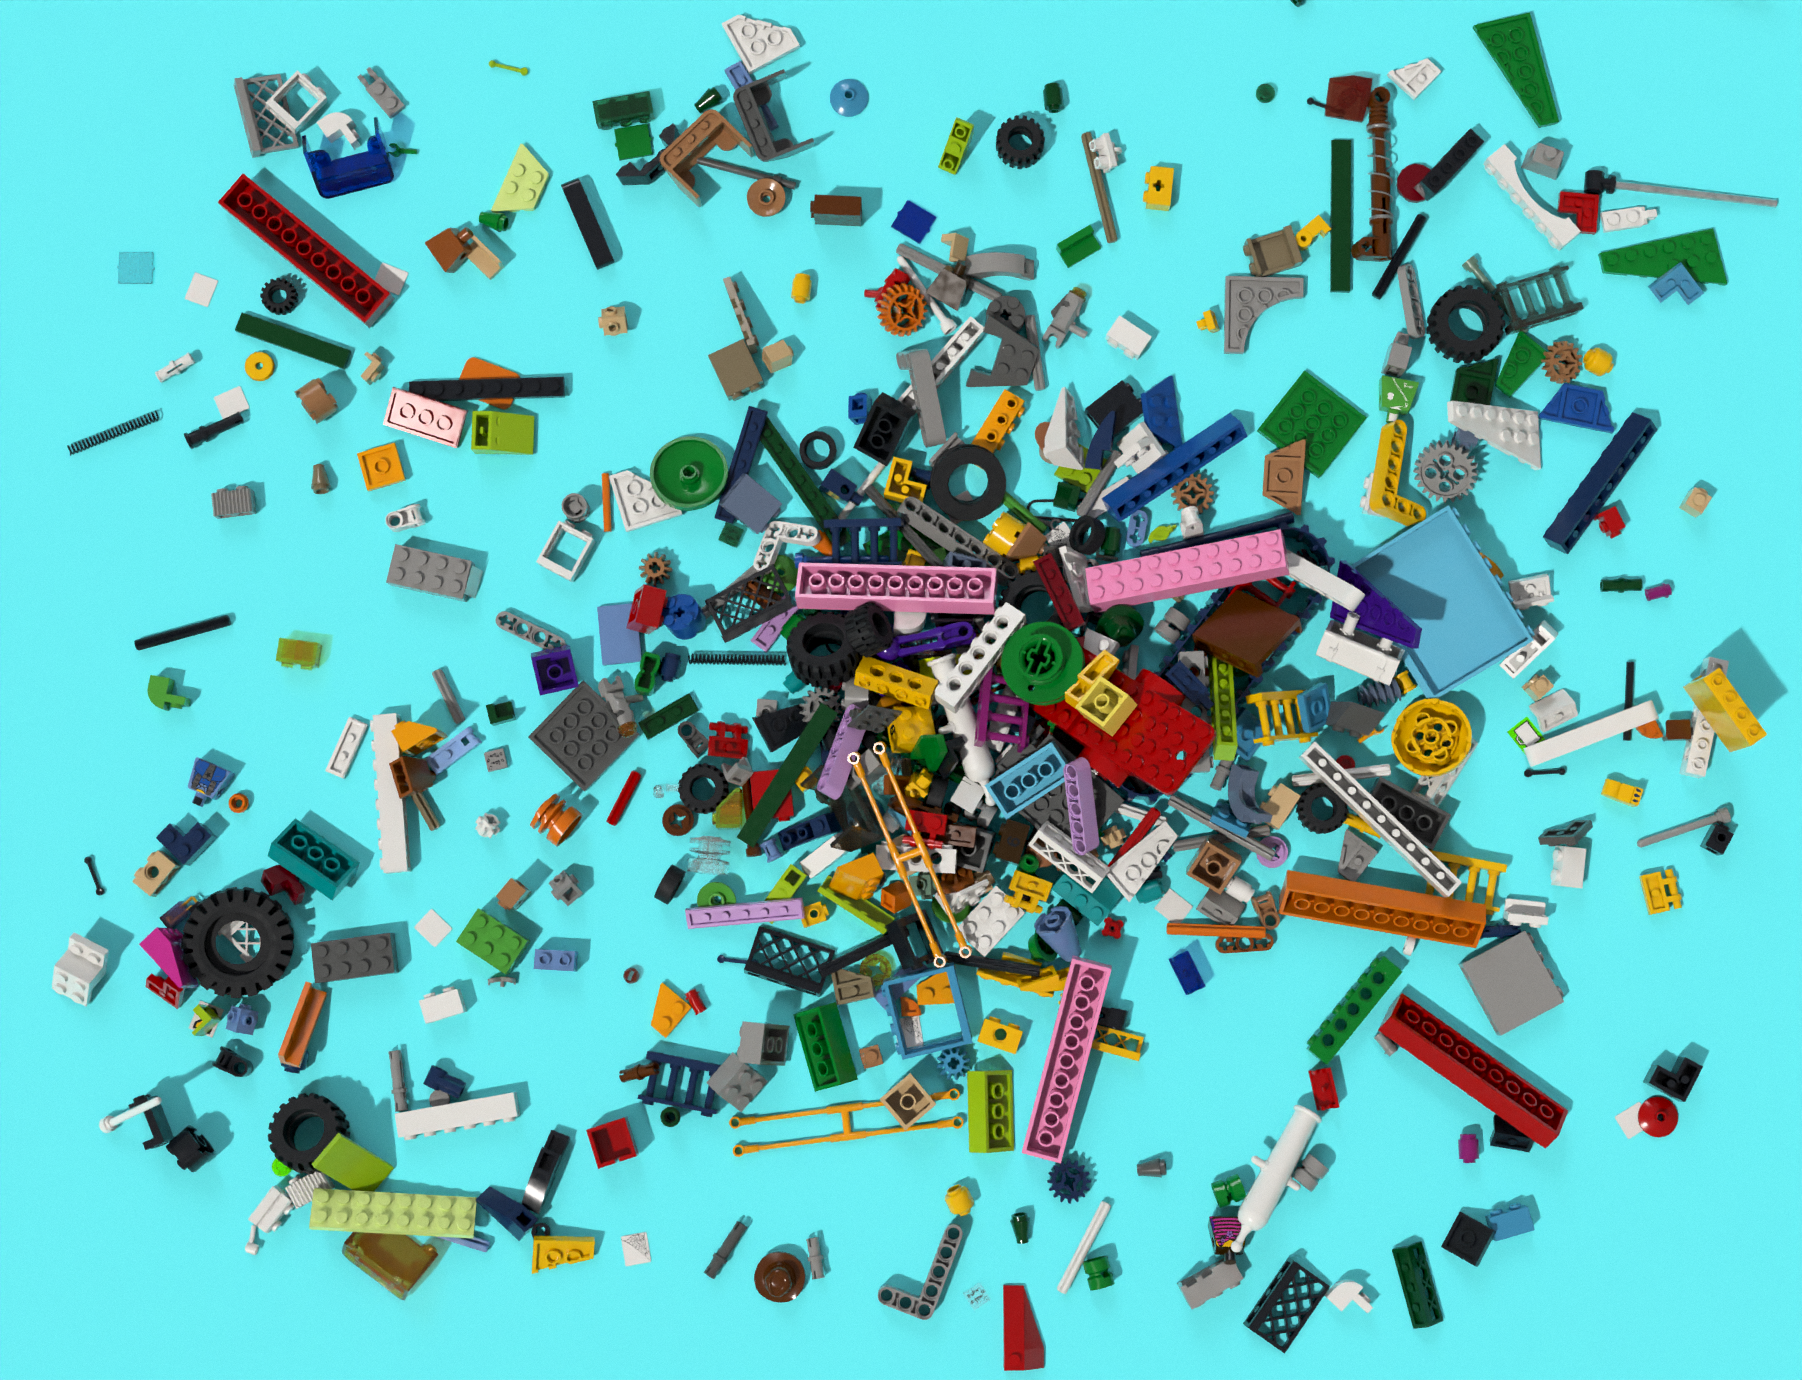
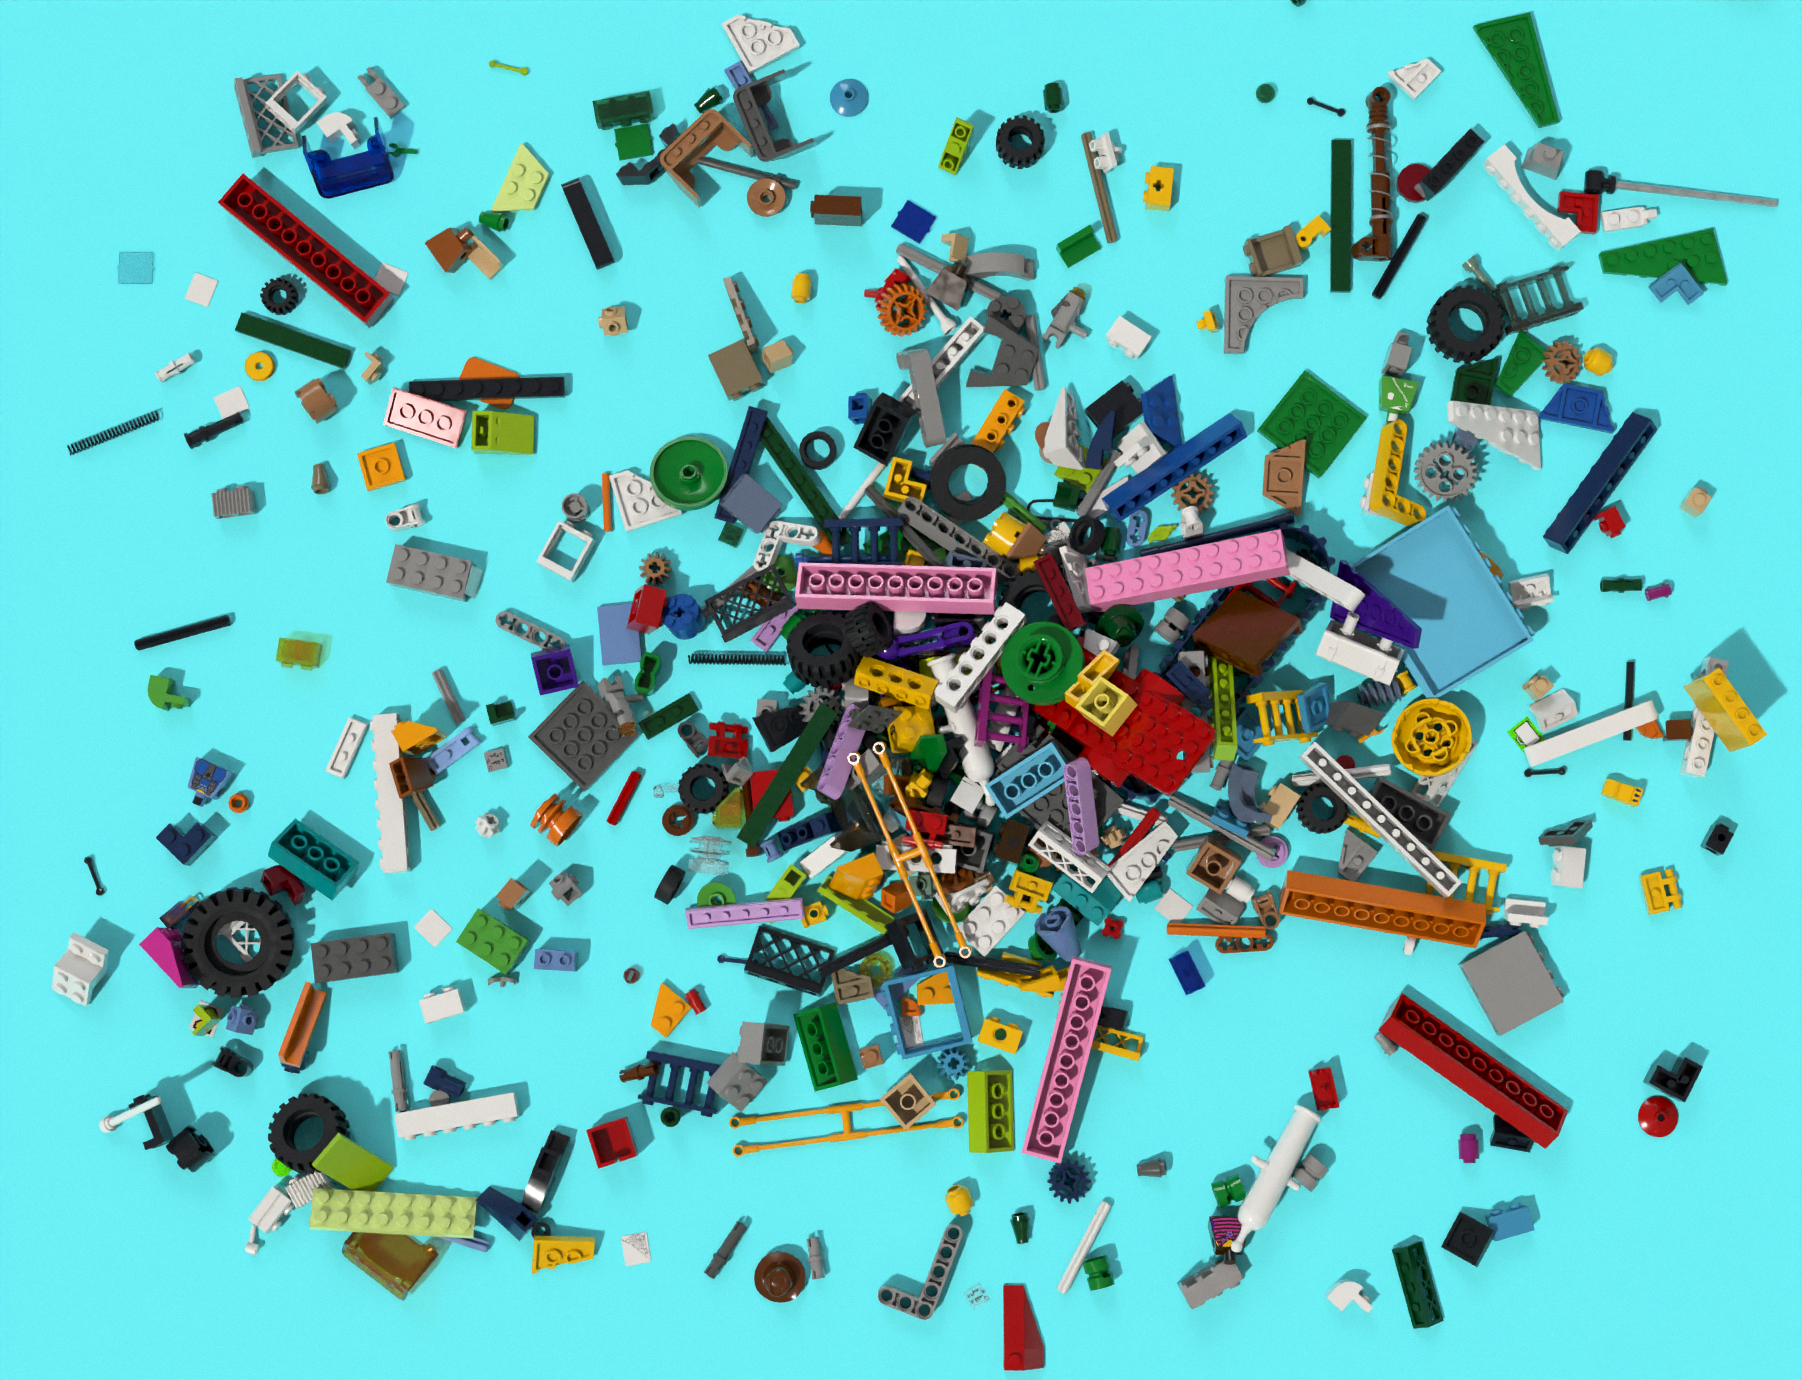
(166, 989): red plate -> none
(167, 868): tan brick -> none
(670, 667): dark blue brick -> none
(832, 486): dark blue torso -> none
(1271, 1296): black fence -> none
(1348, 97): clear red slope -> none
(1364, 1006): green brick -> none
(1411, 301): light grey beam -> none
(1523, 657): white slope -> none
(1629, 1121): white sticker -> none
(1721, 816): light grey piece -> none

